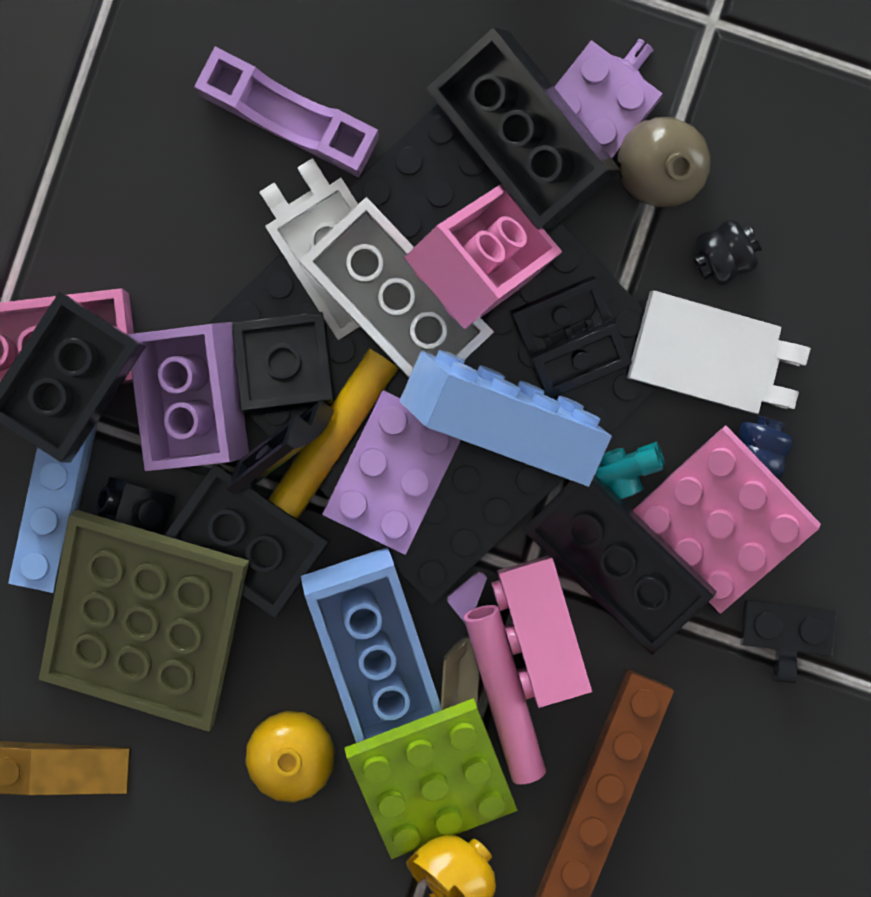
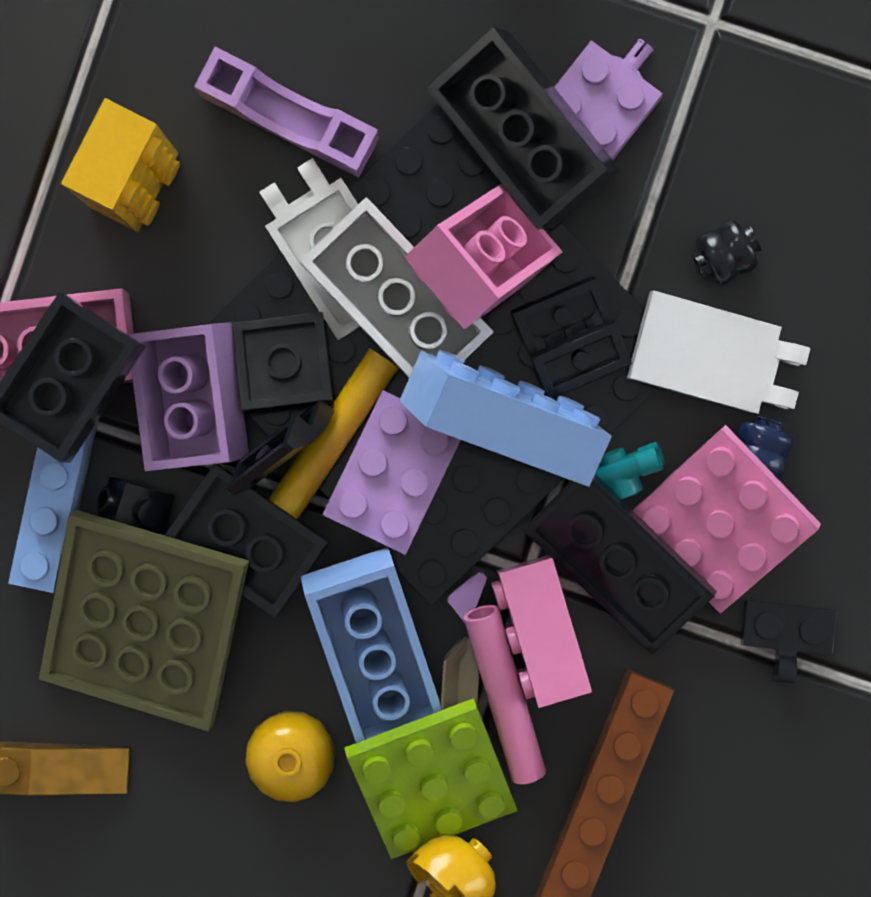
(122, 166): none -> yellow brick
(664, 162): dark tan cylinder -> none

